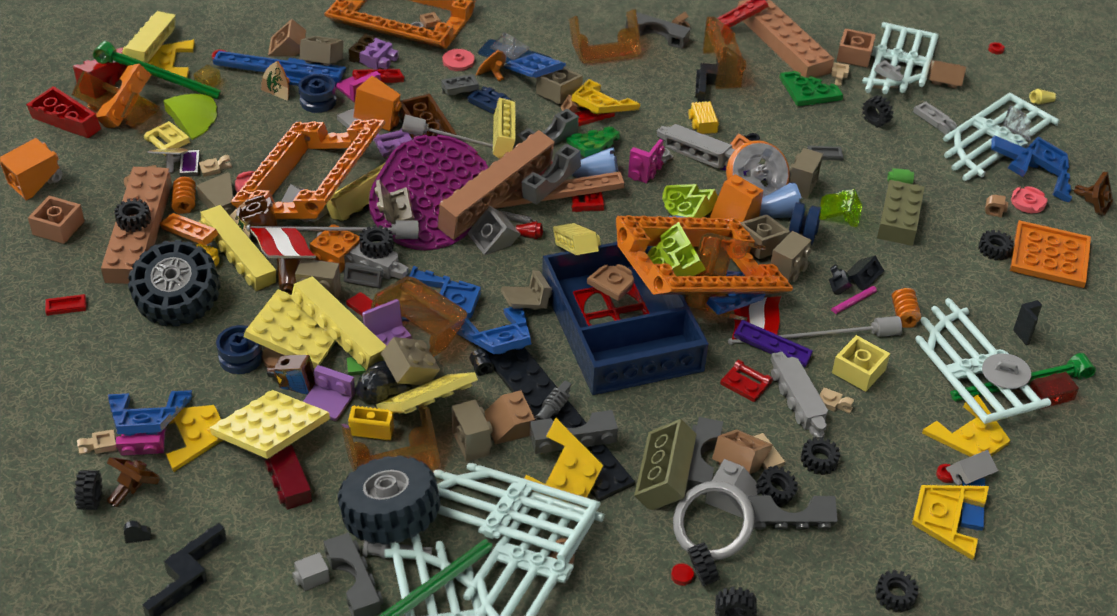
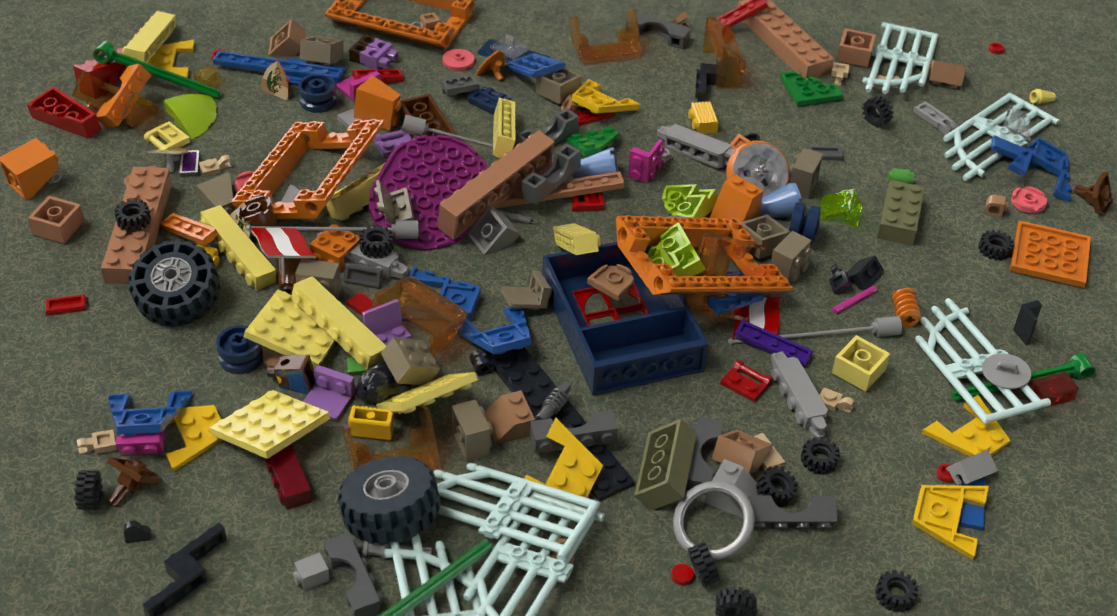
(183, 195): orange piece -> none
(530, 230): red cone -> none
(889, 71): light grey slope -> none

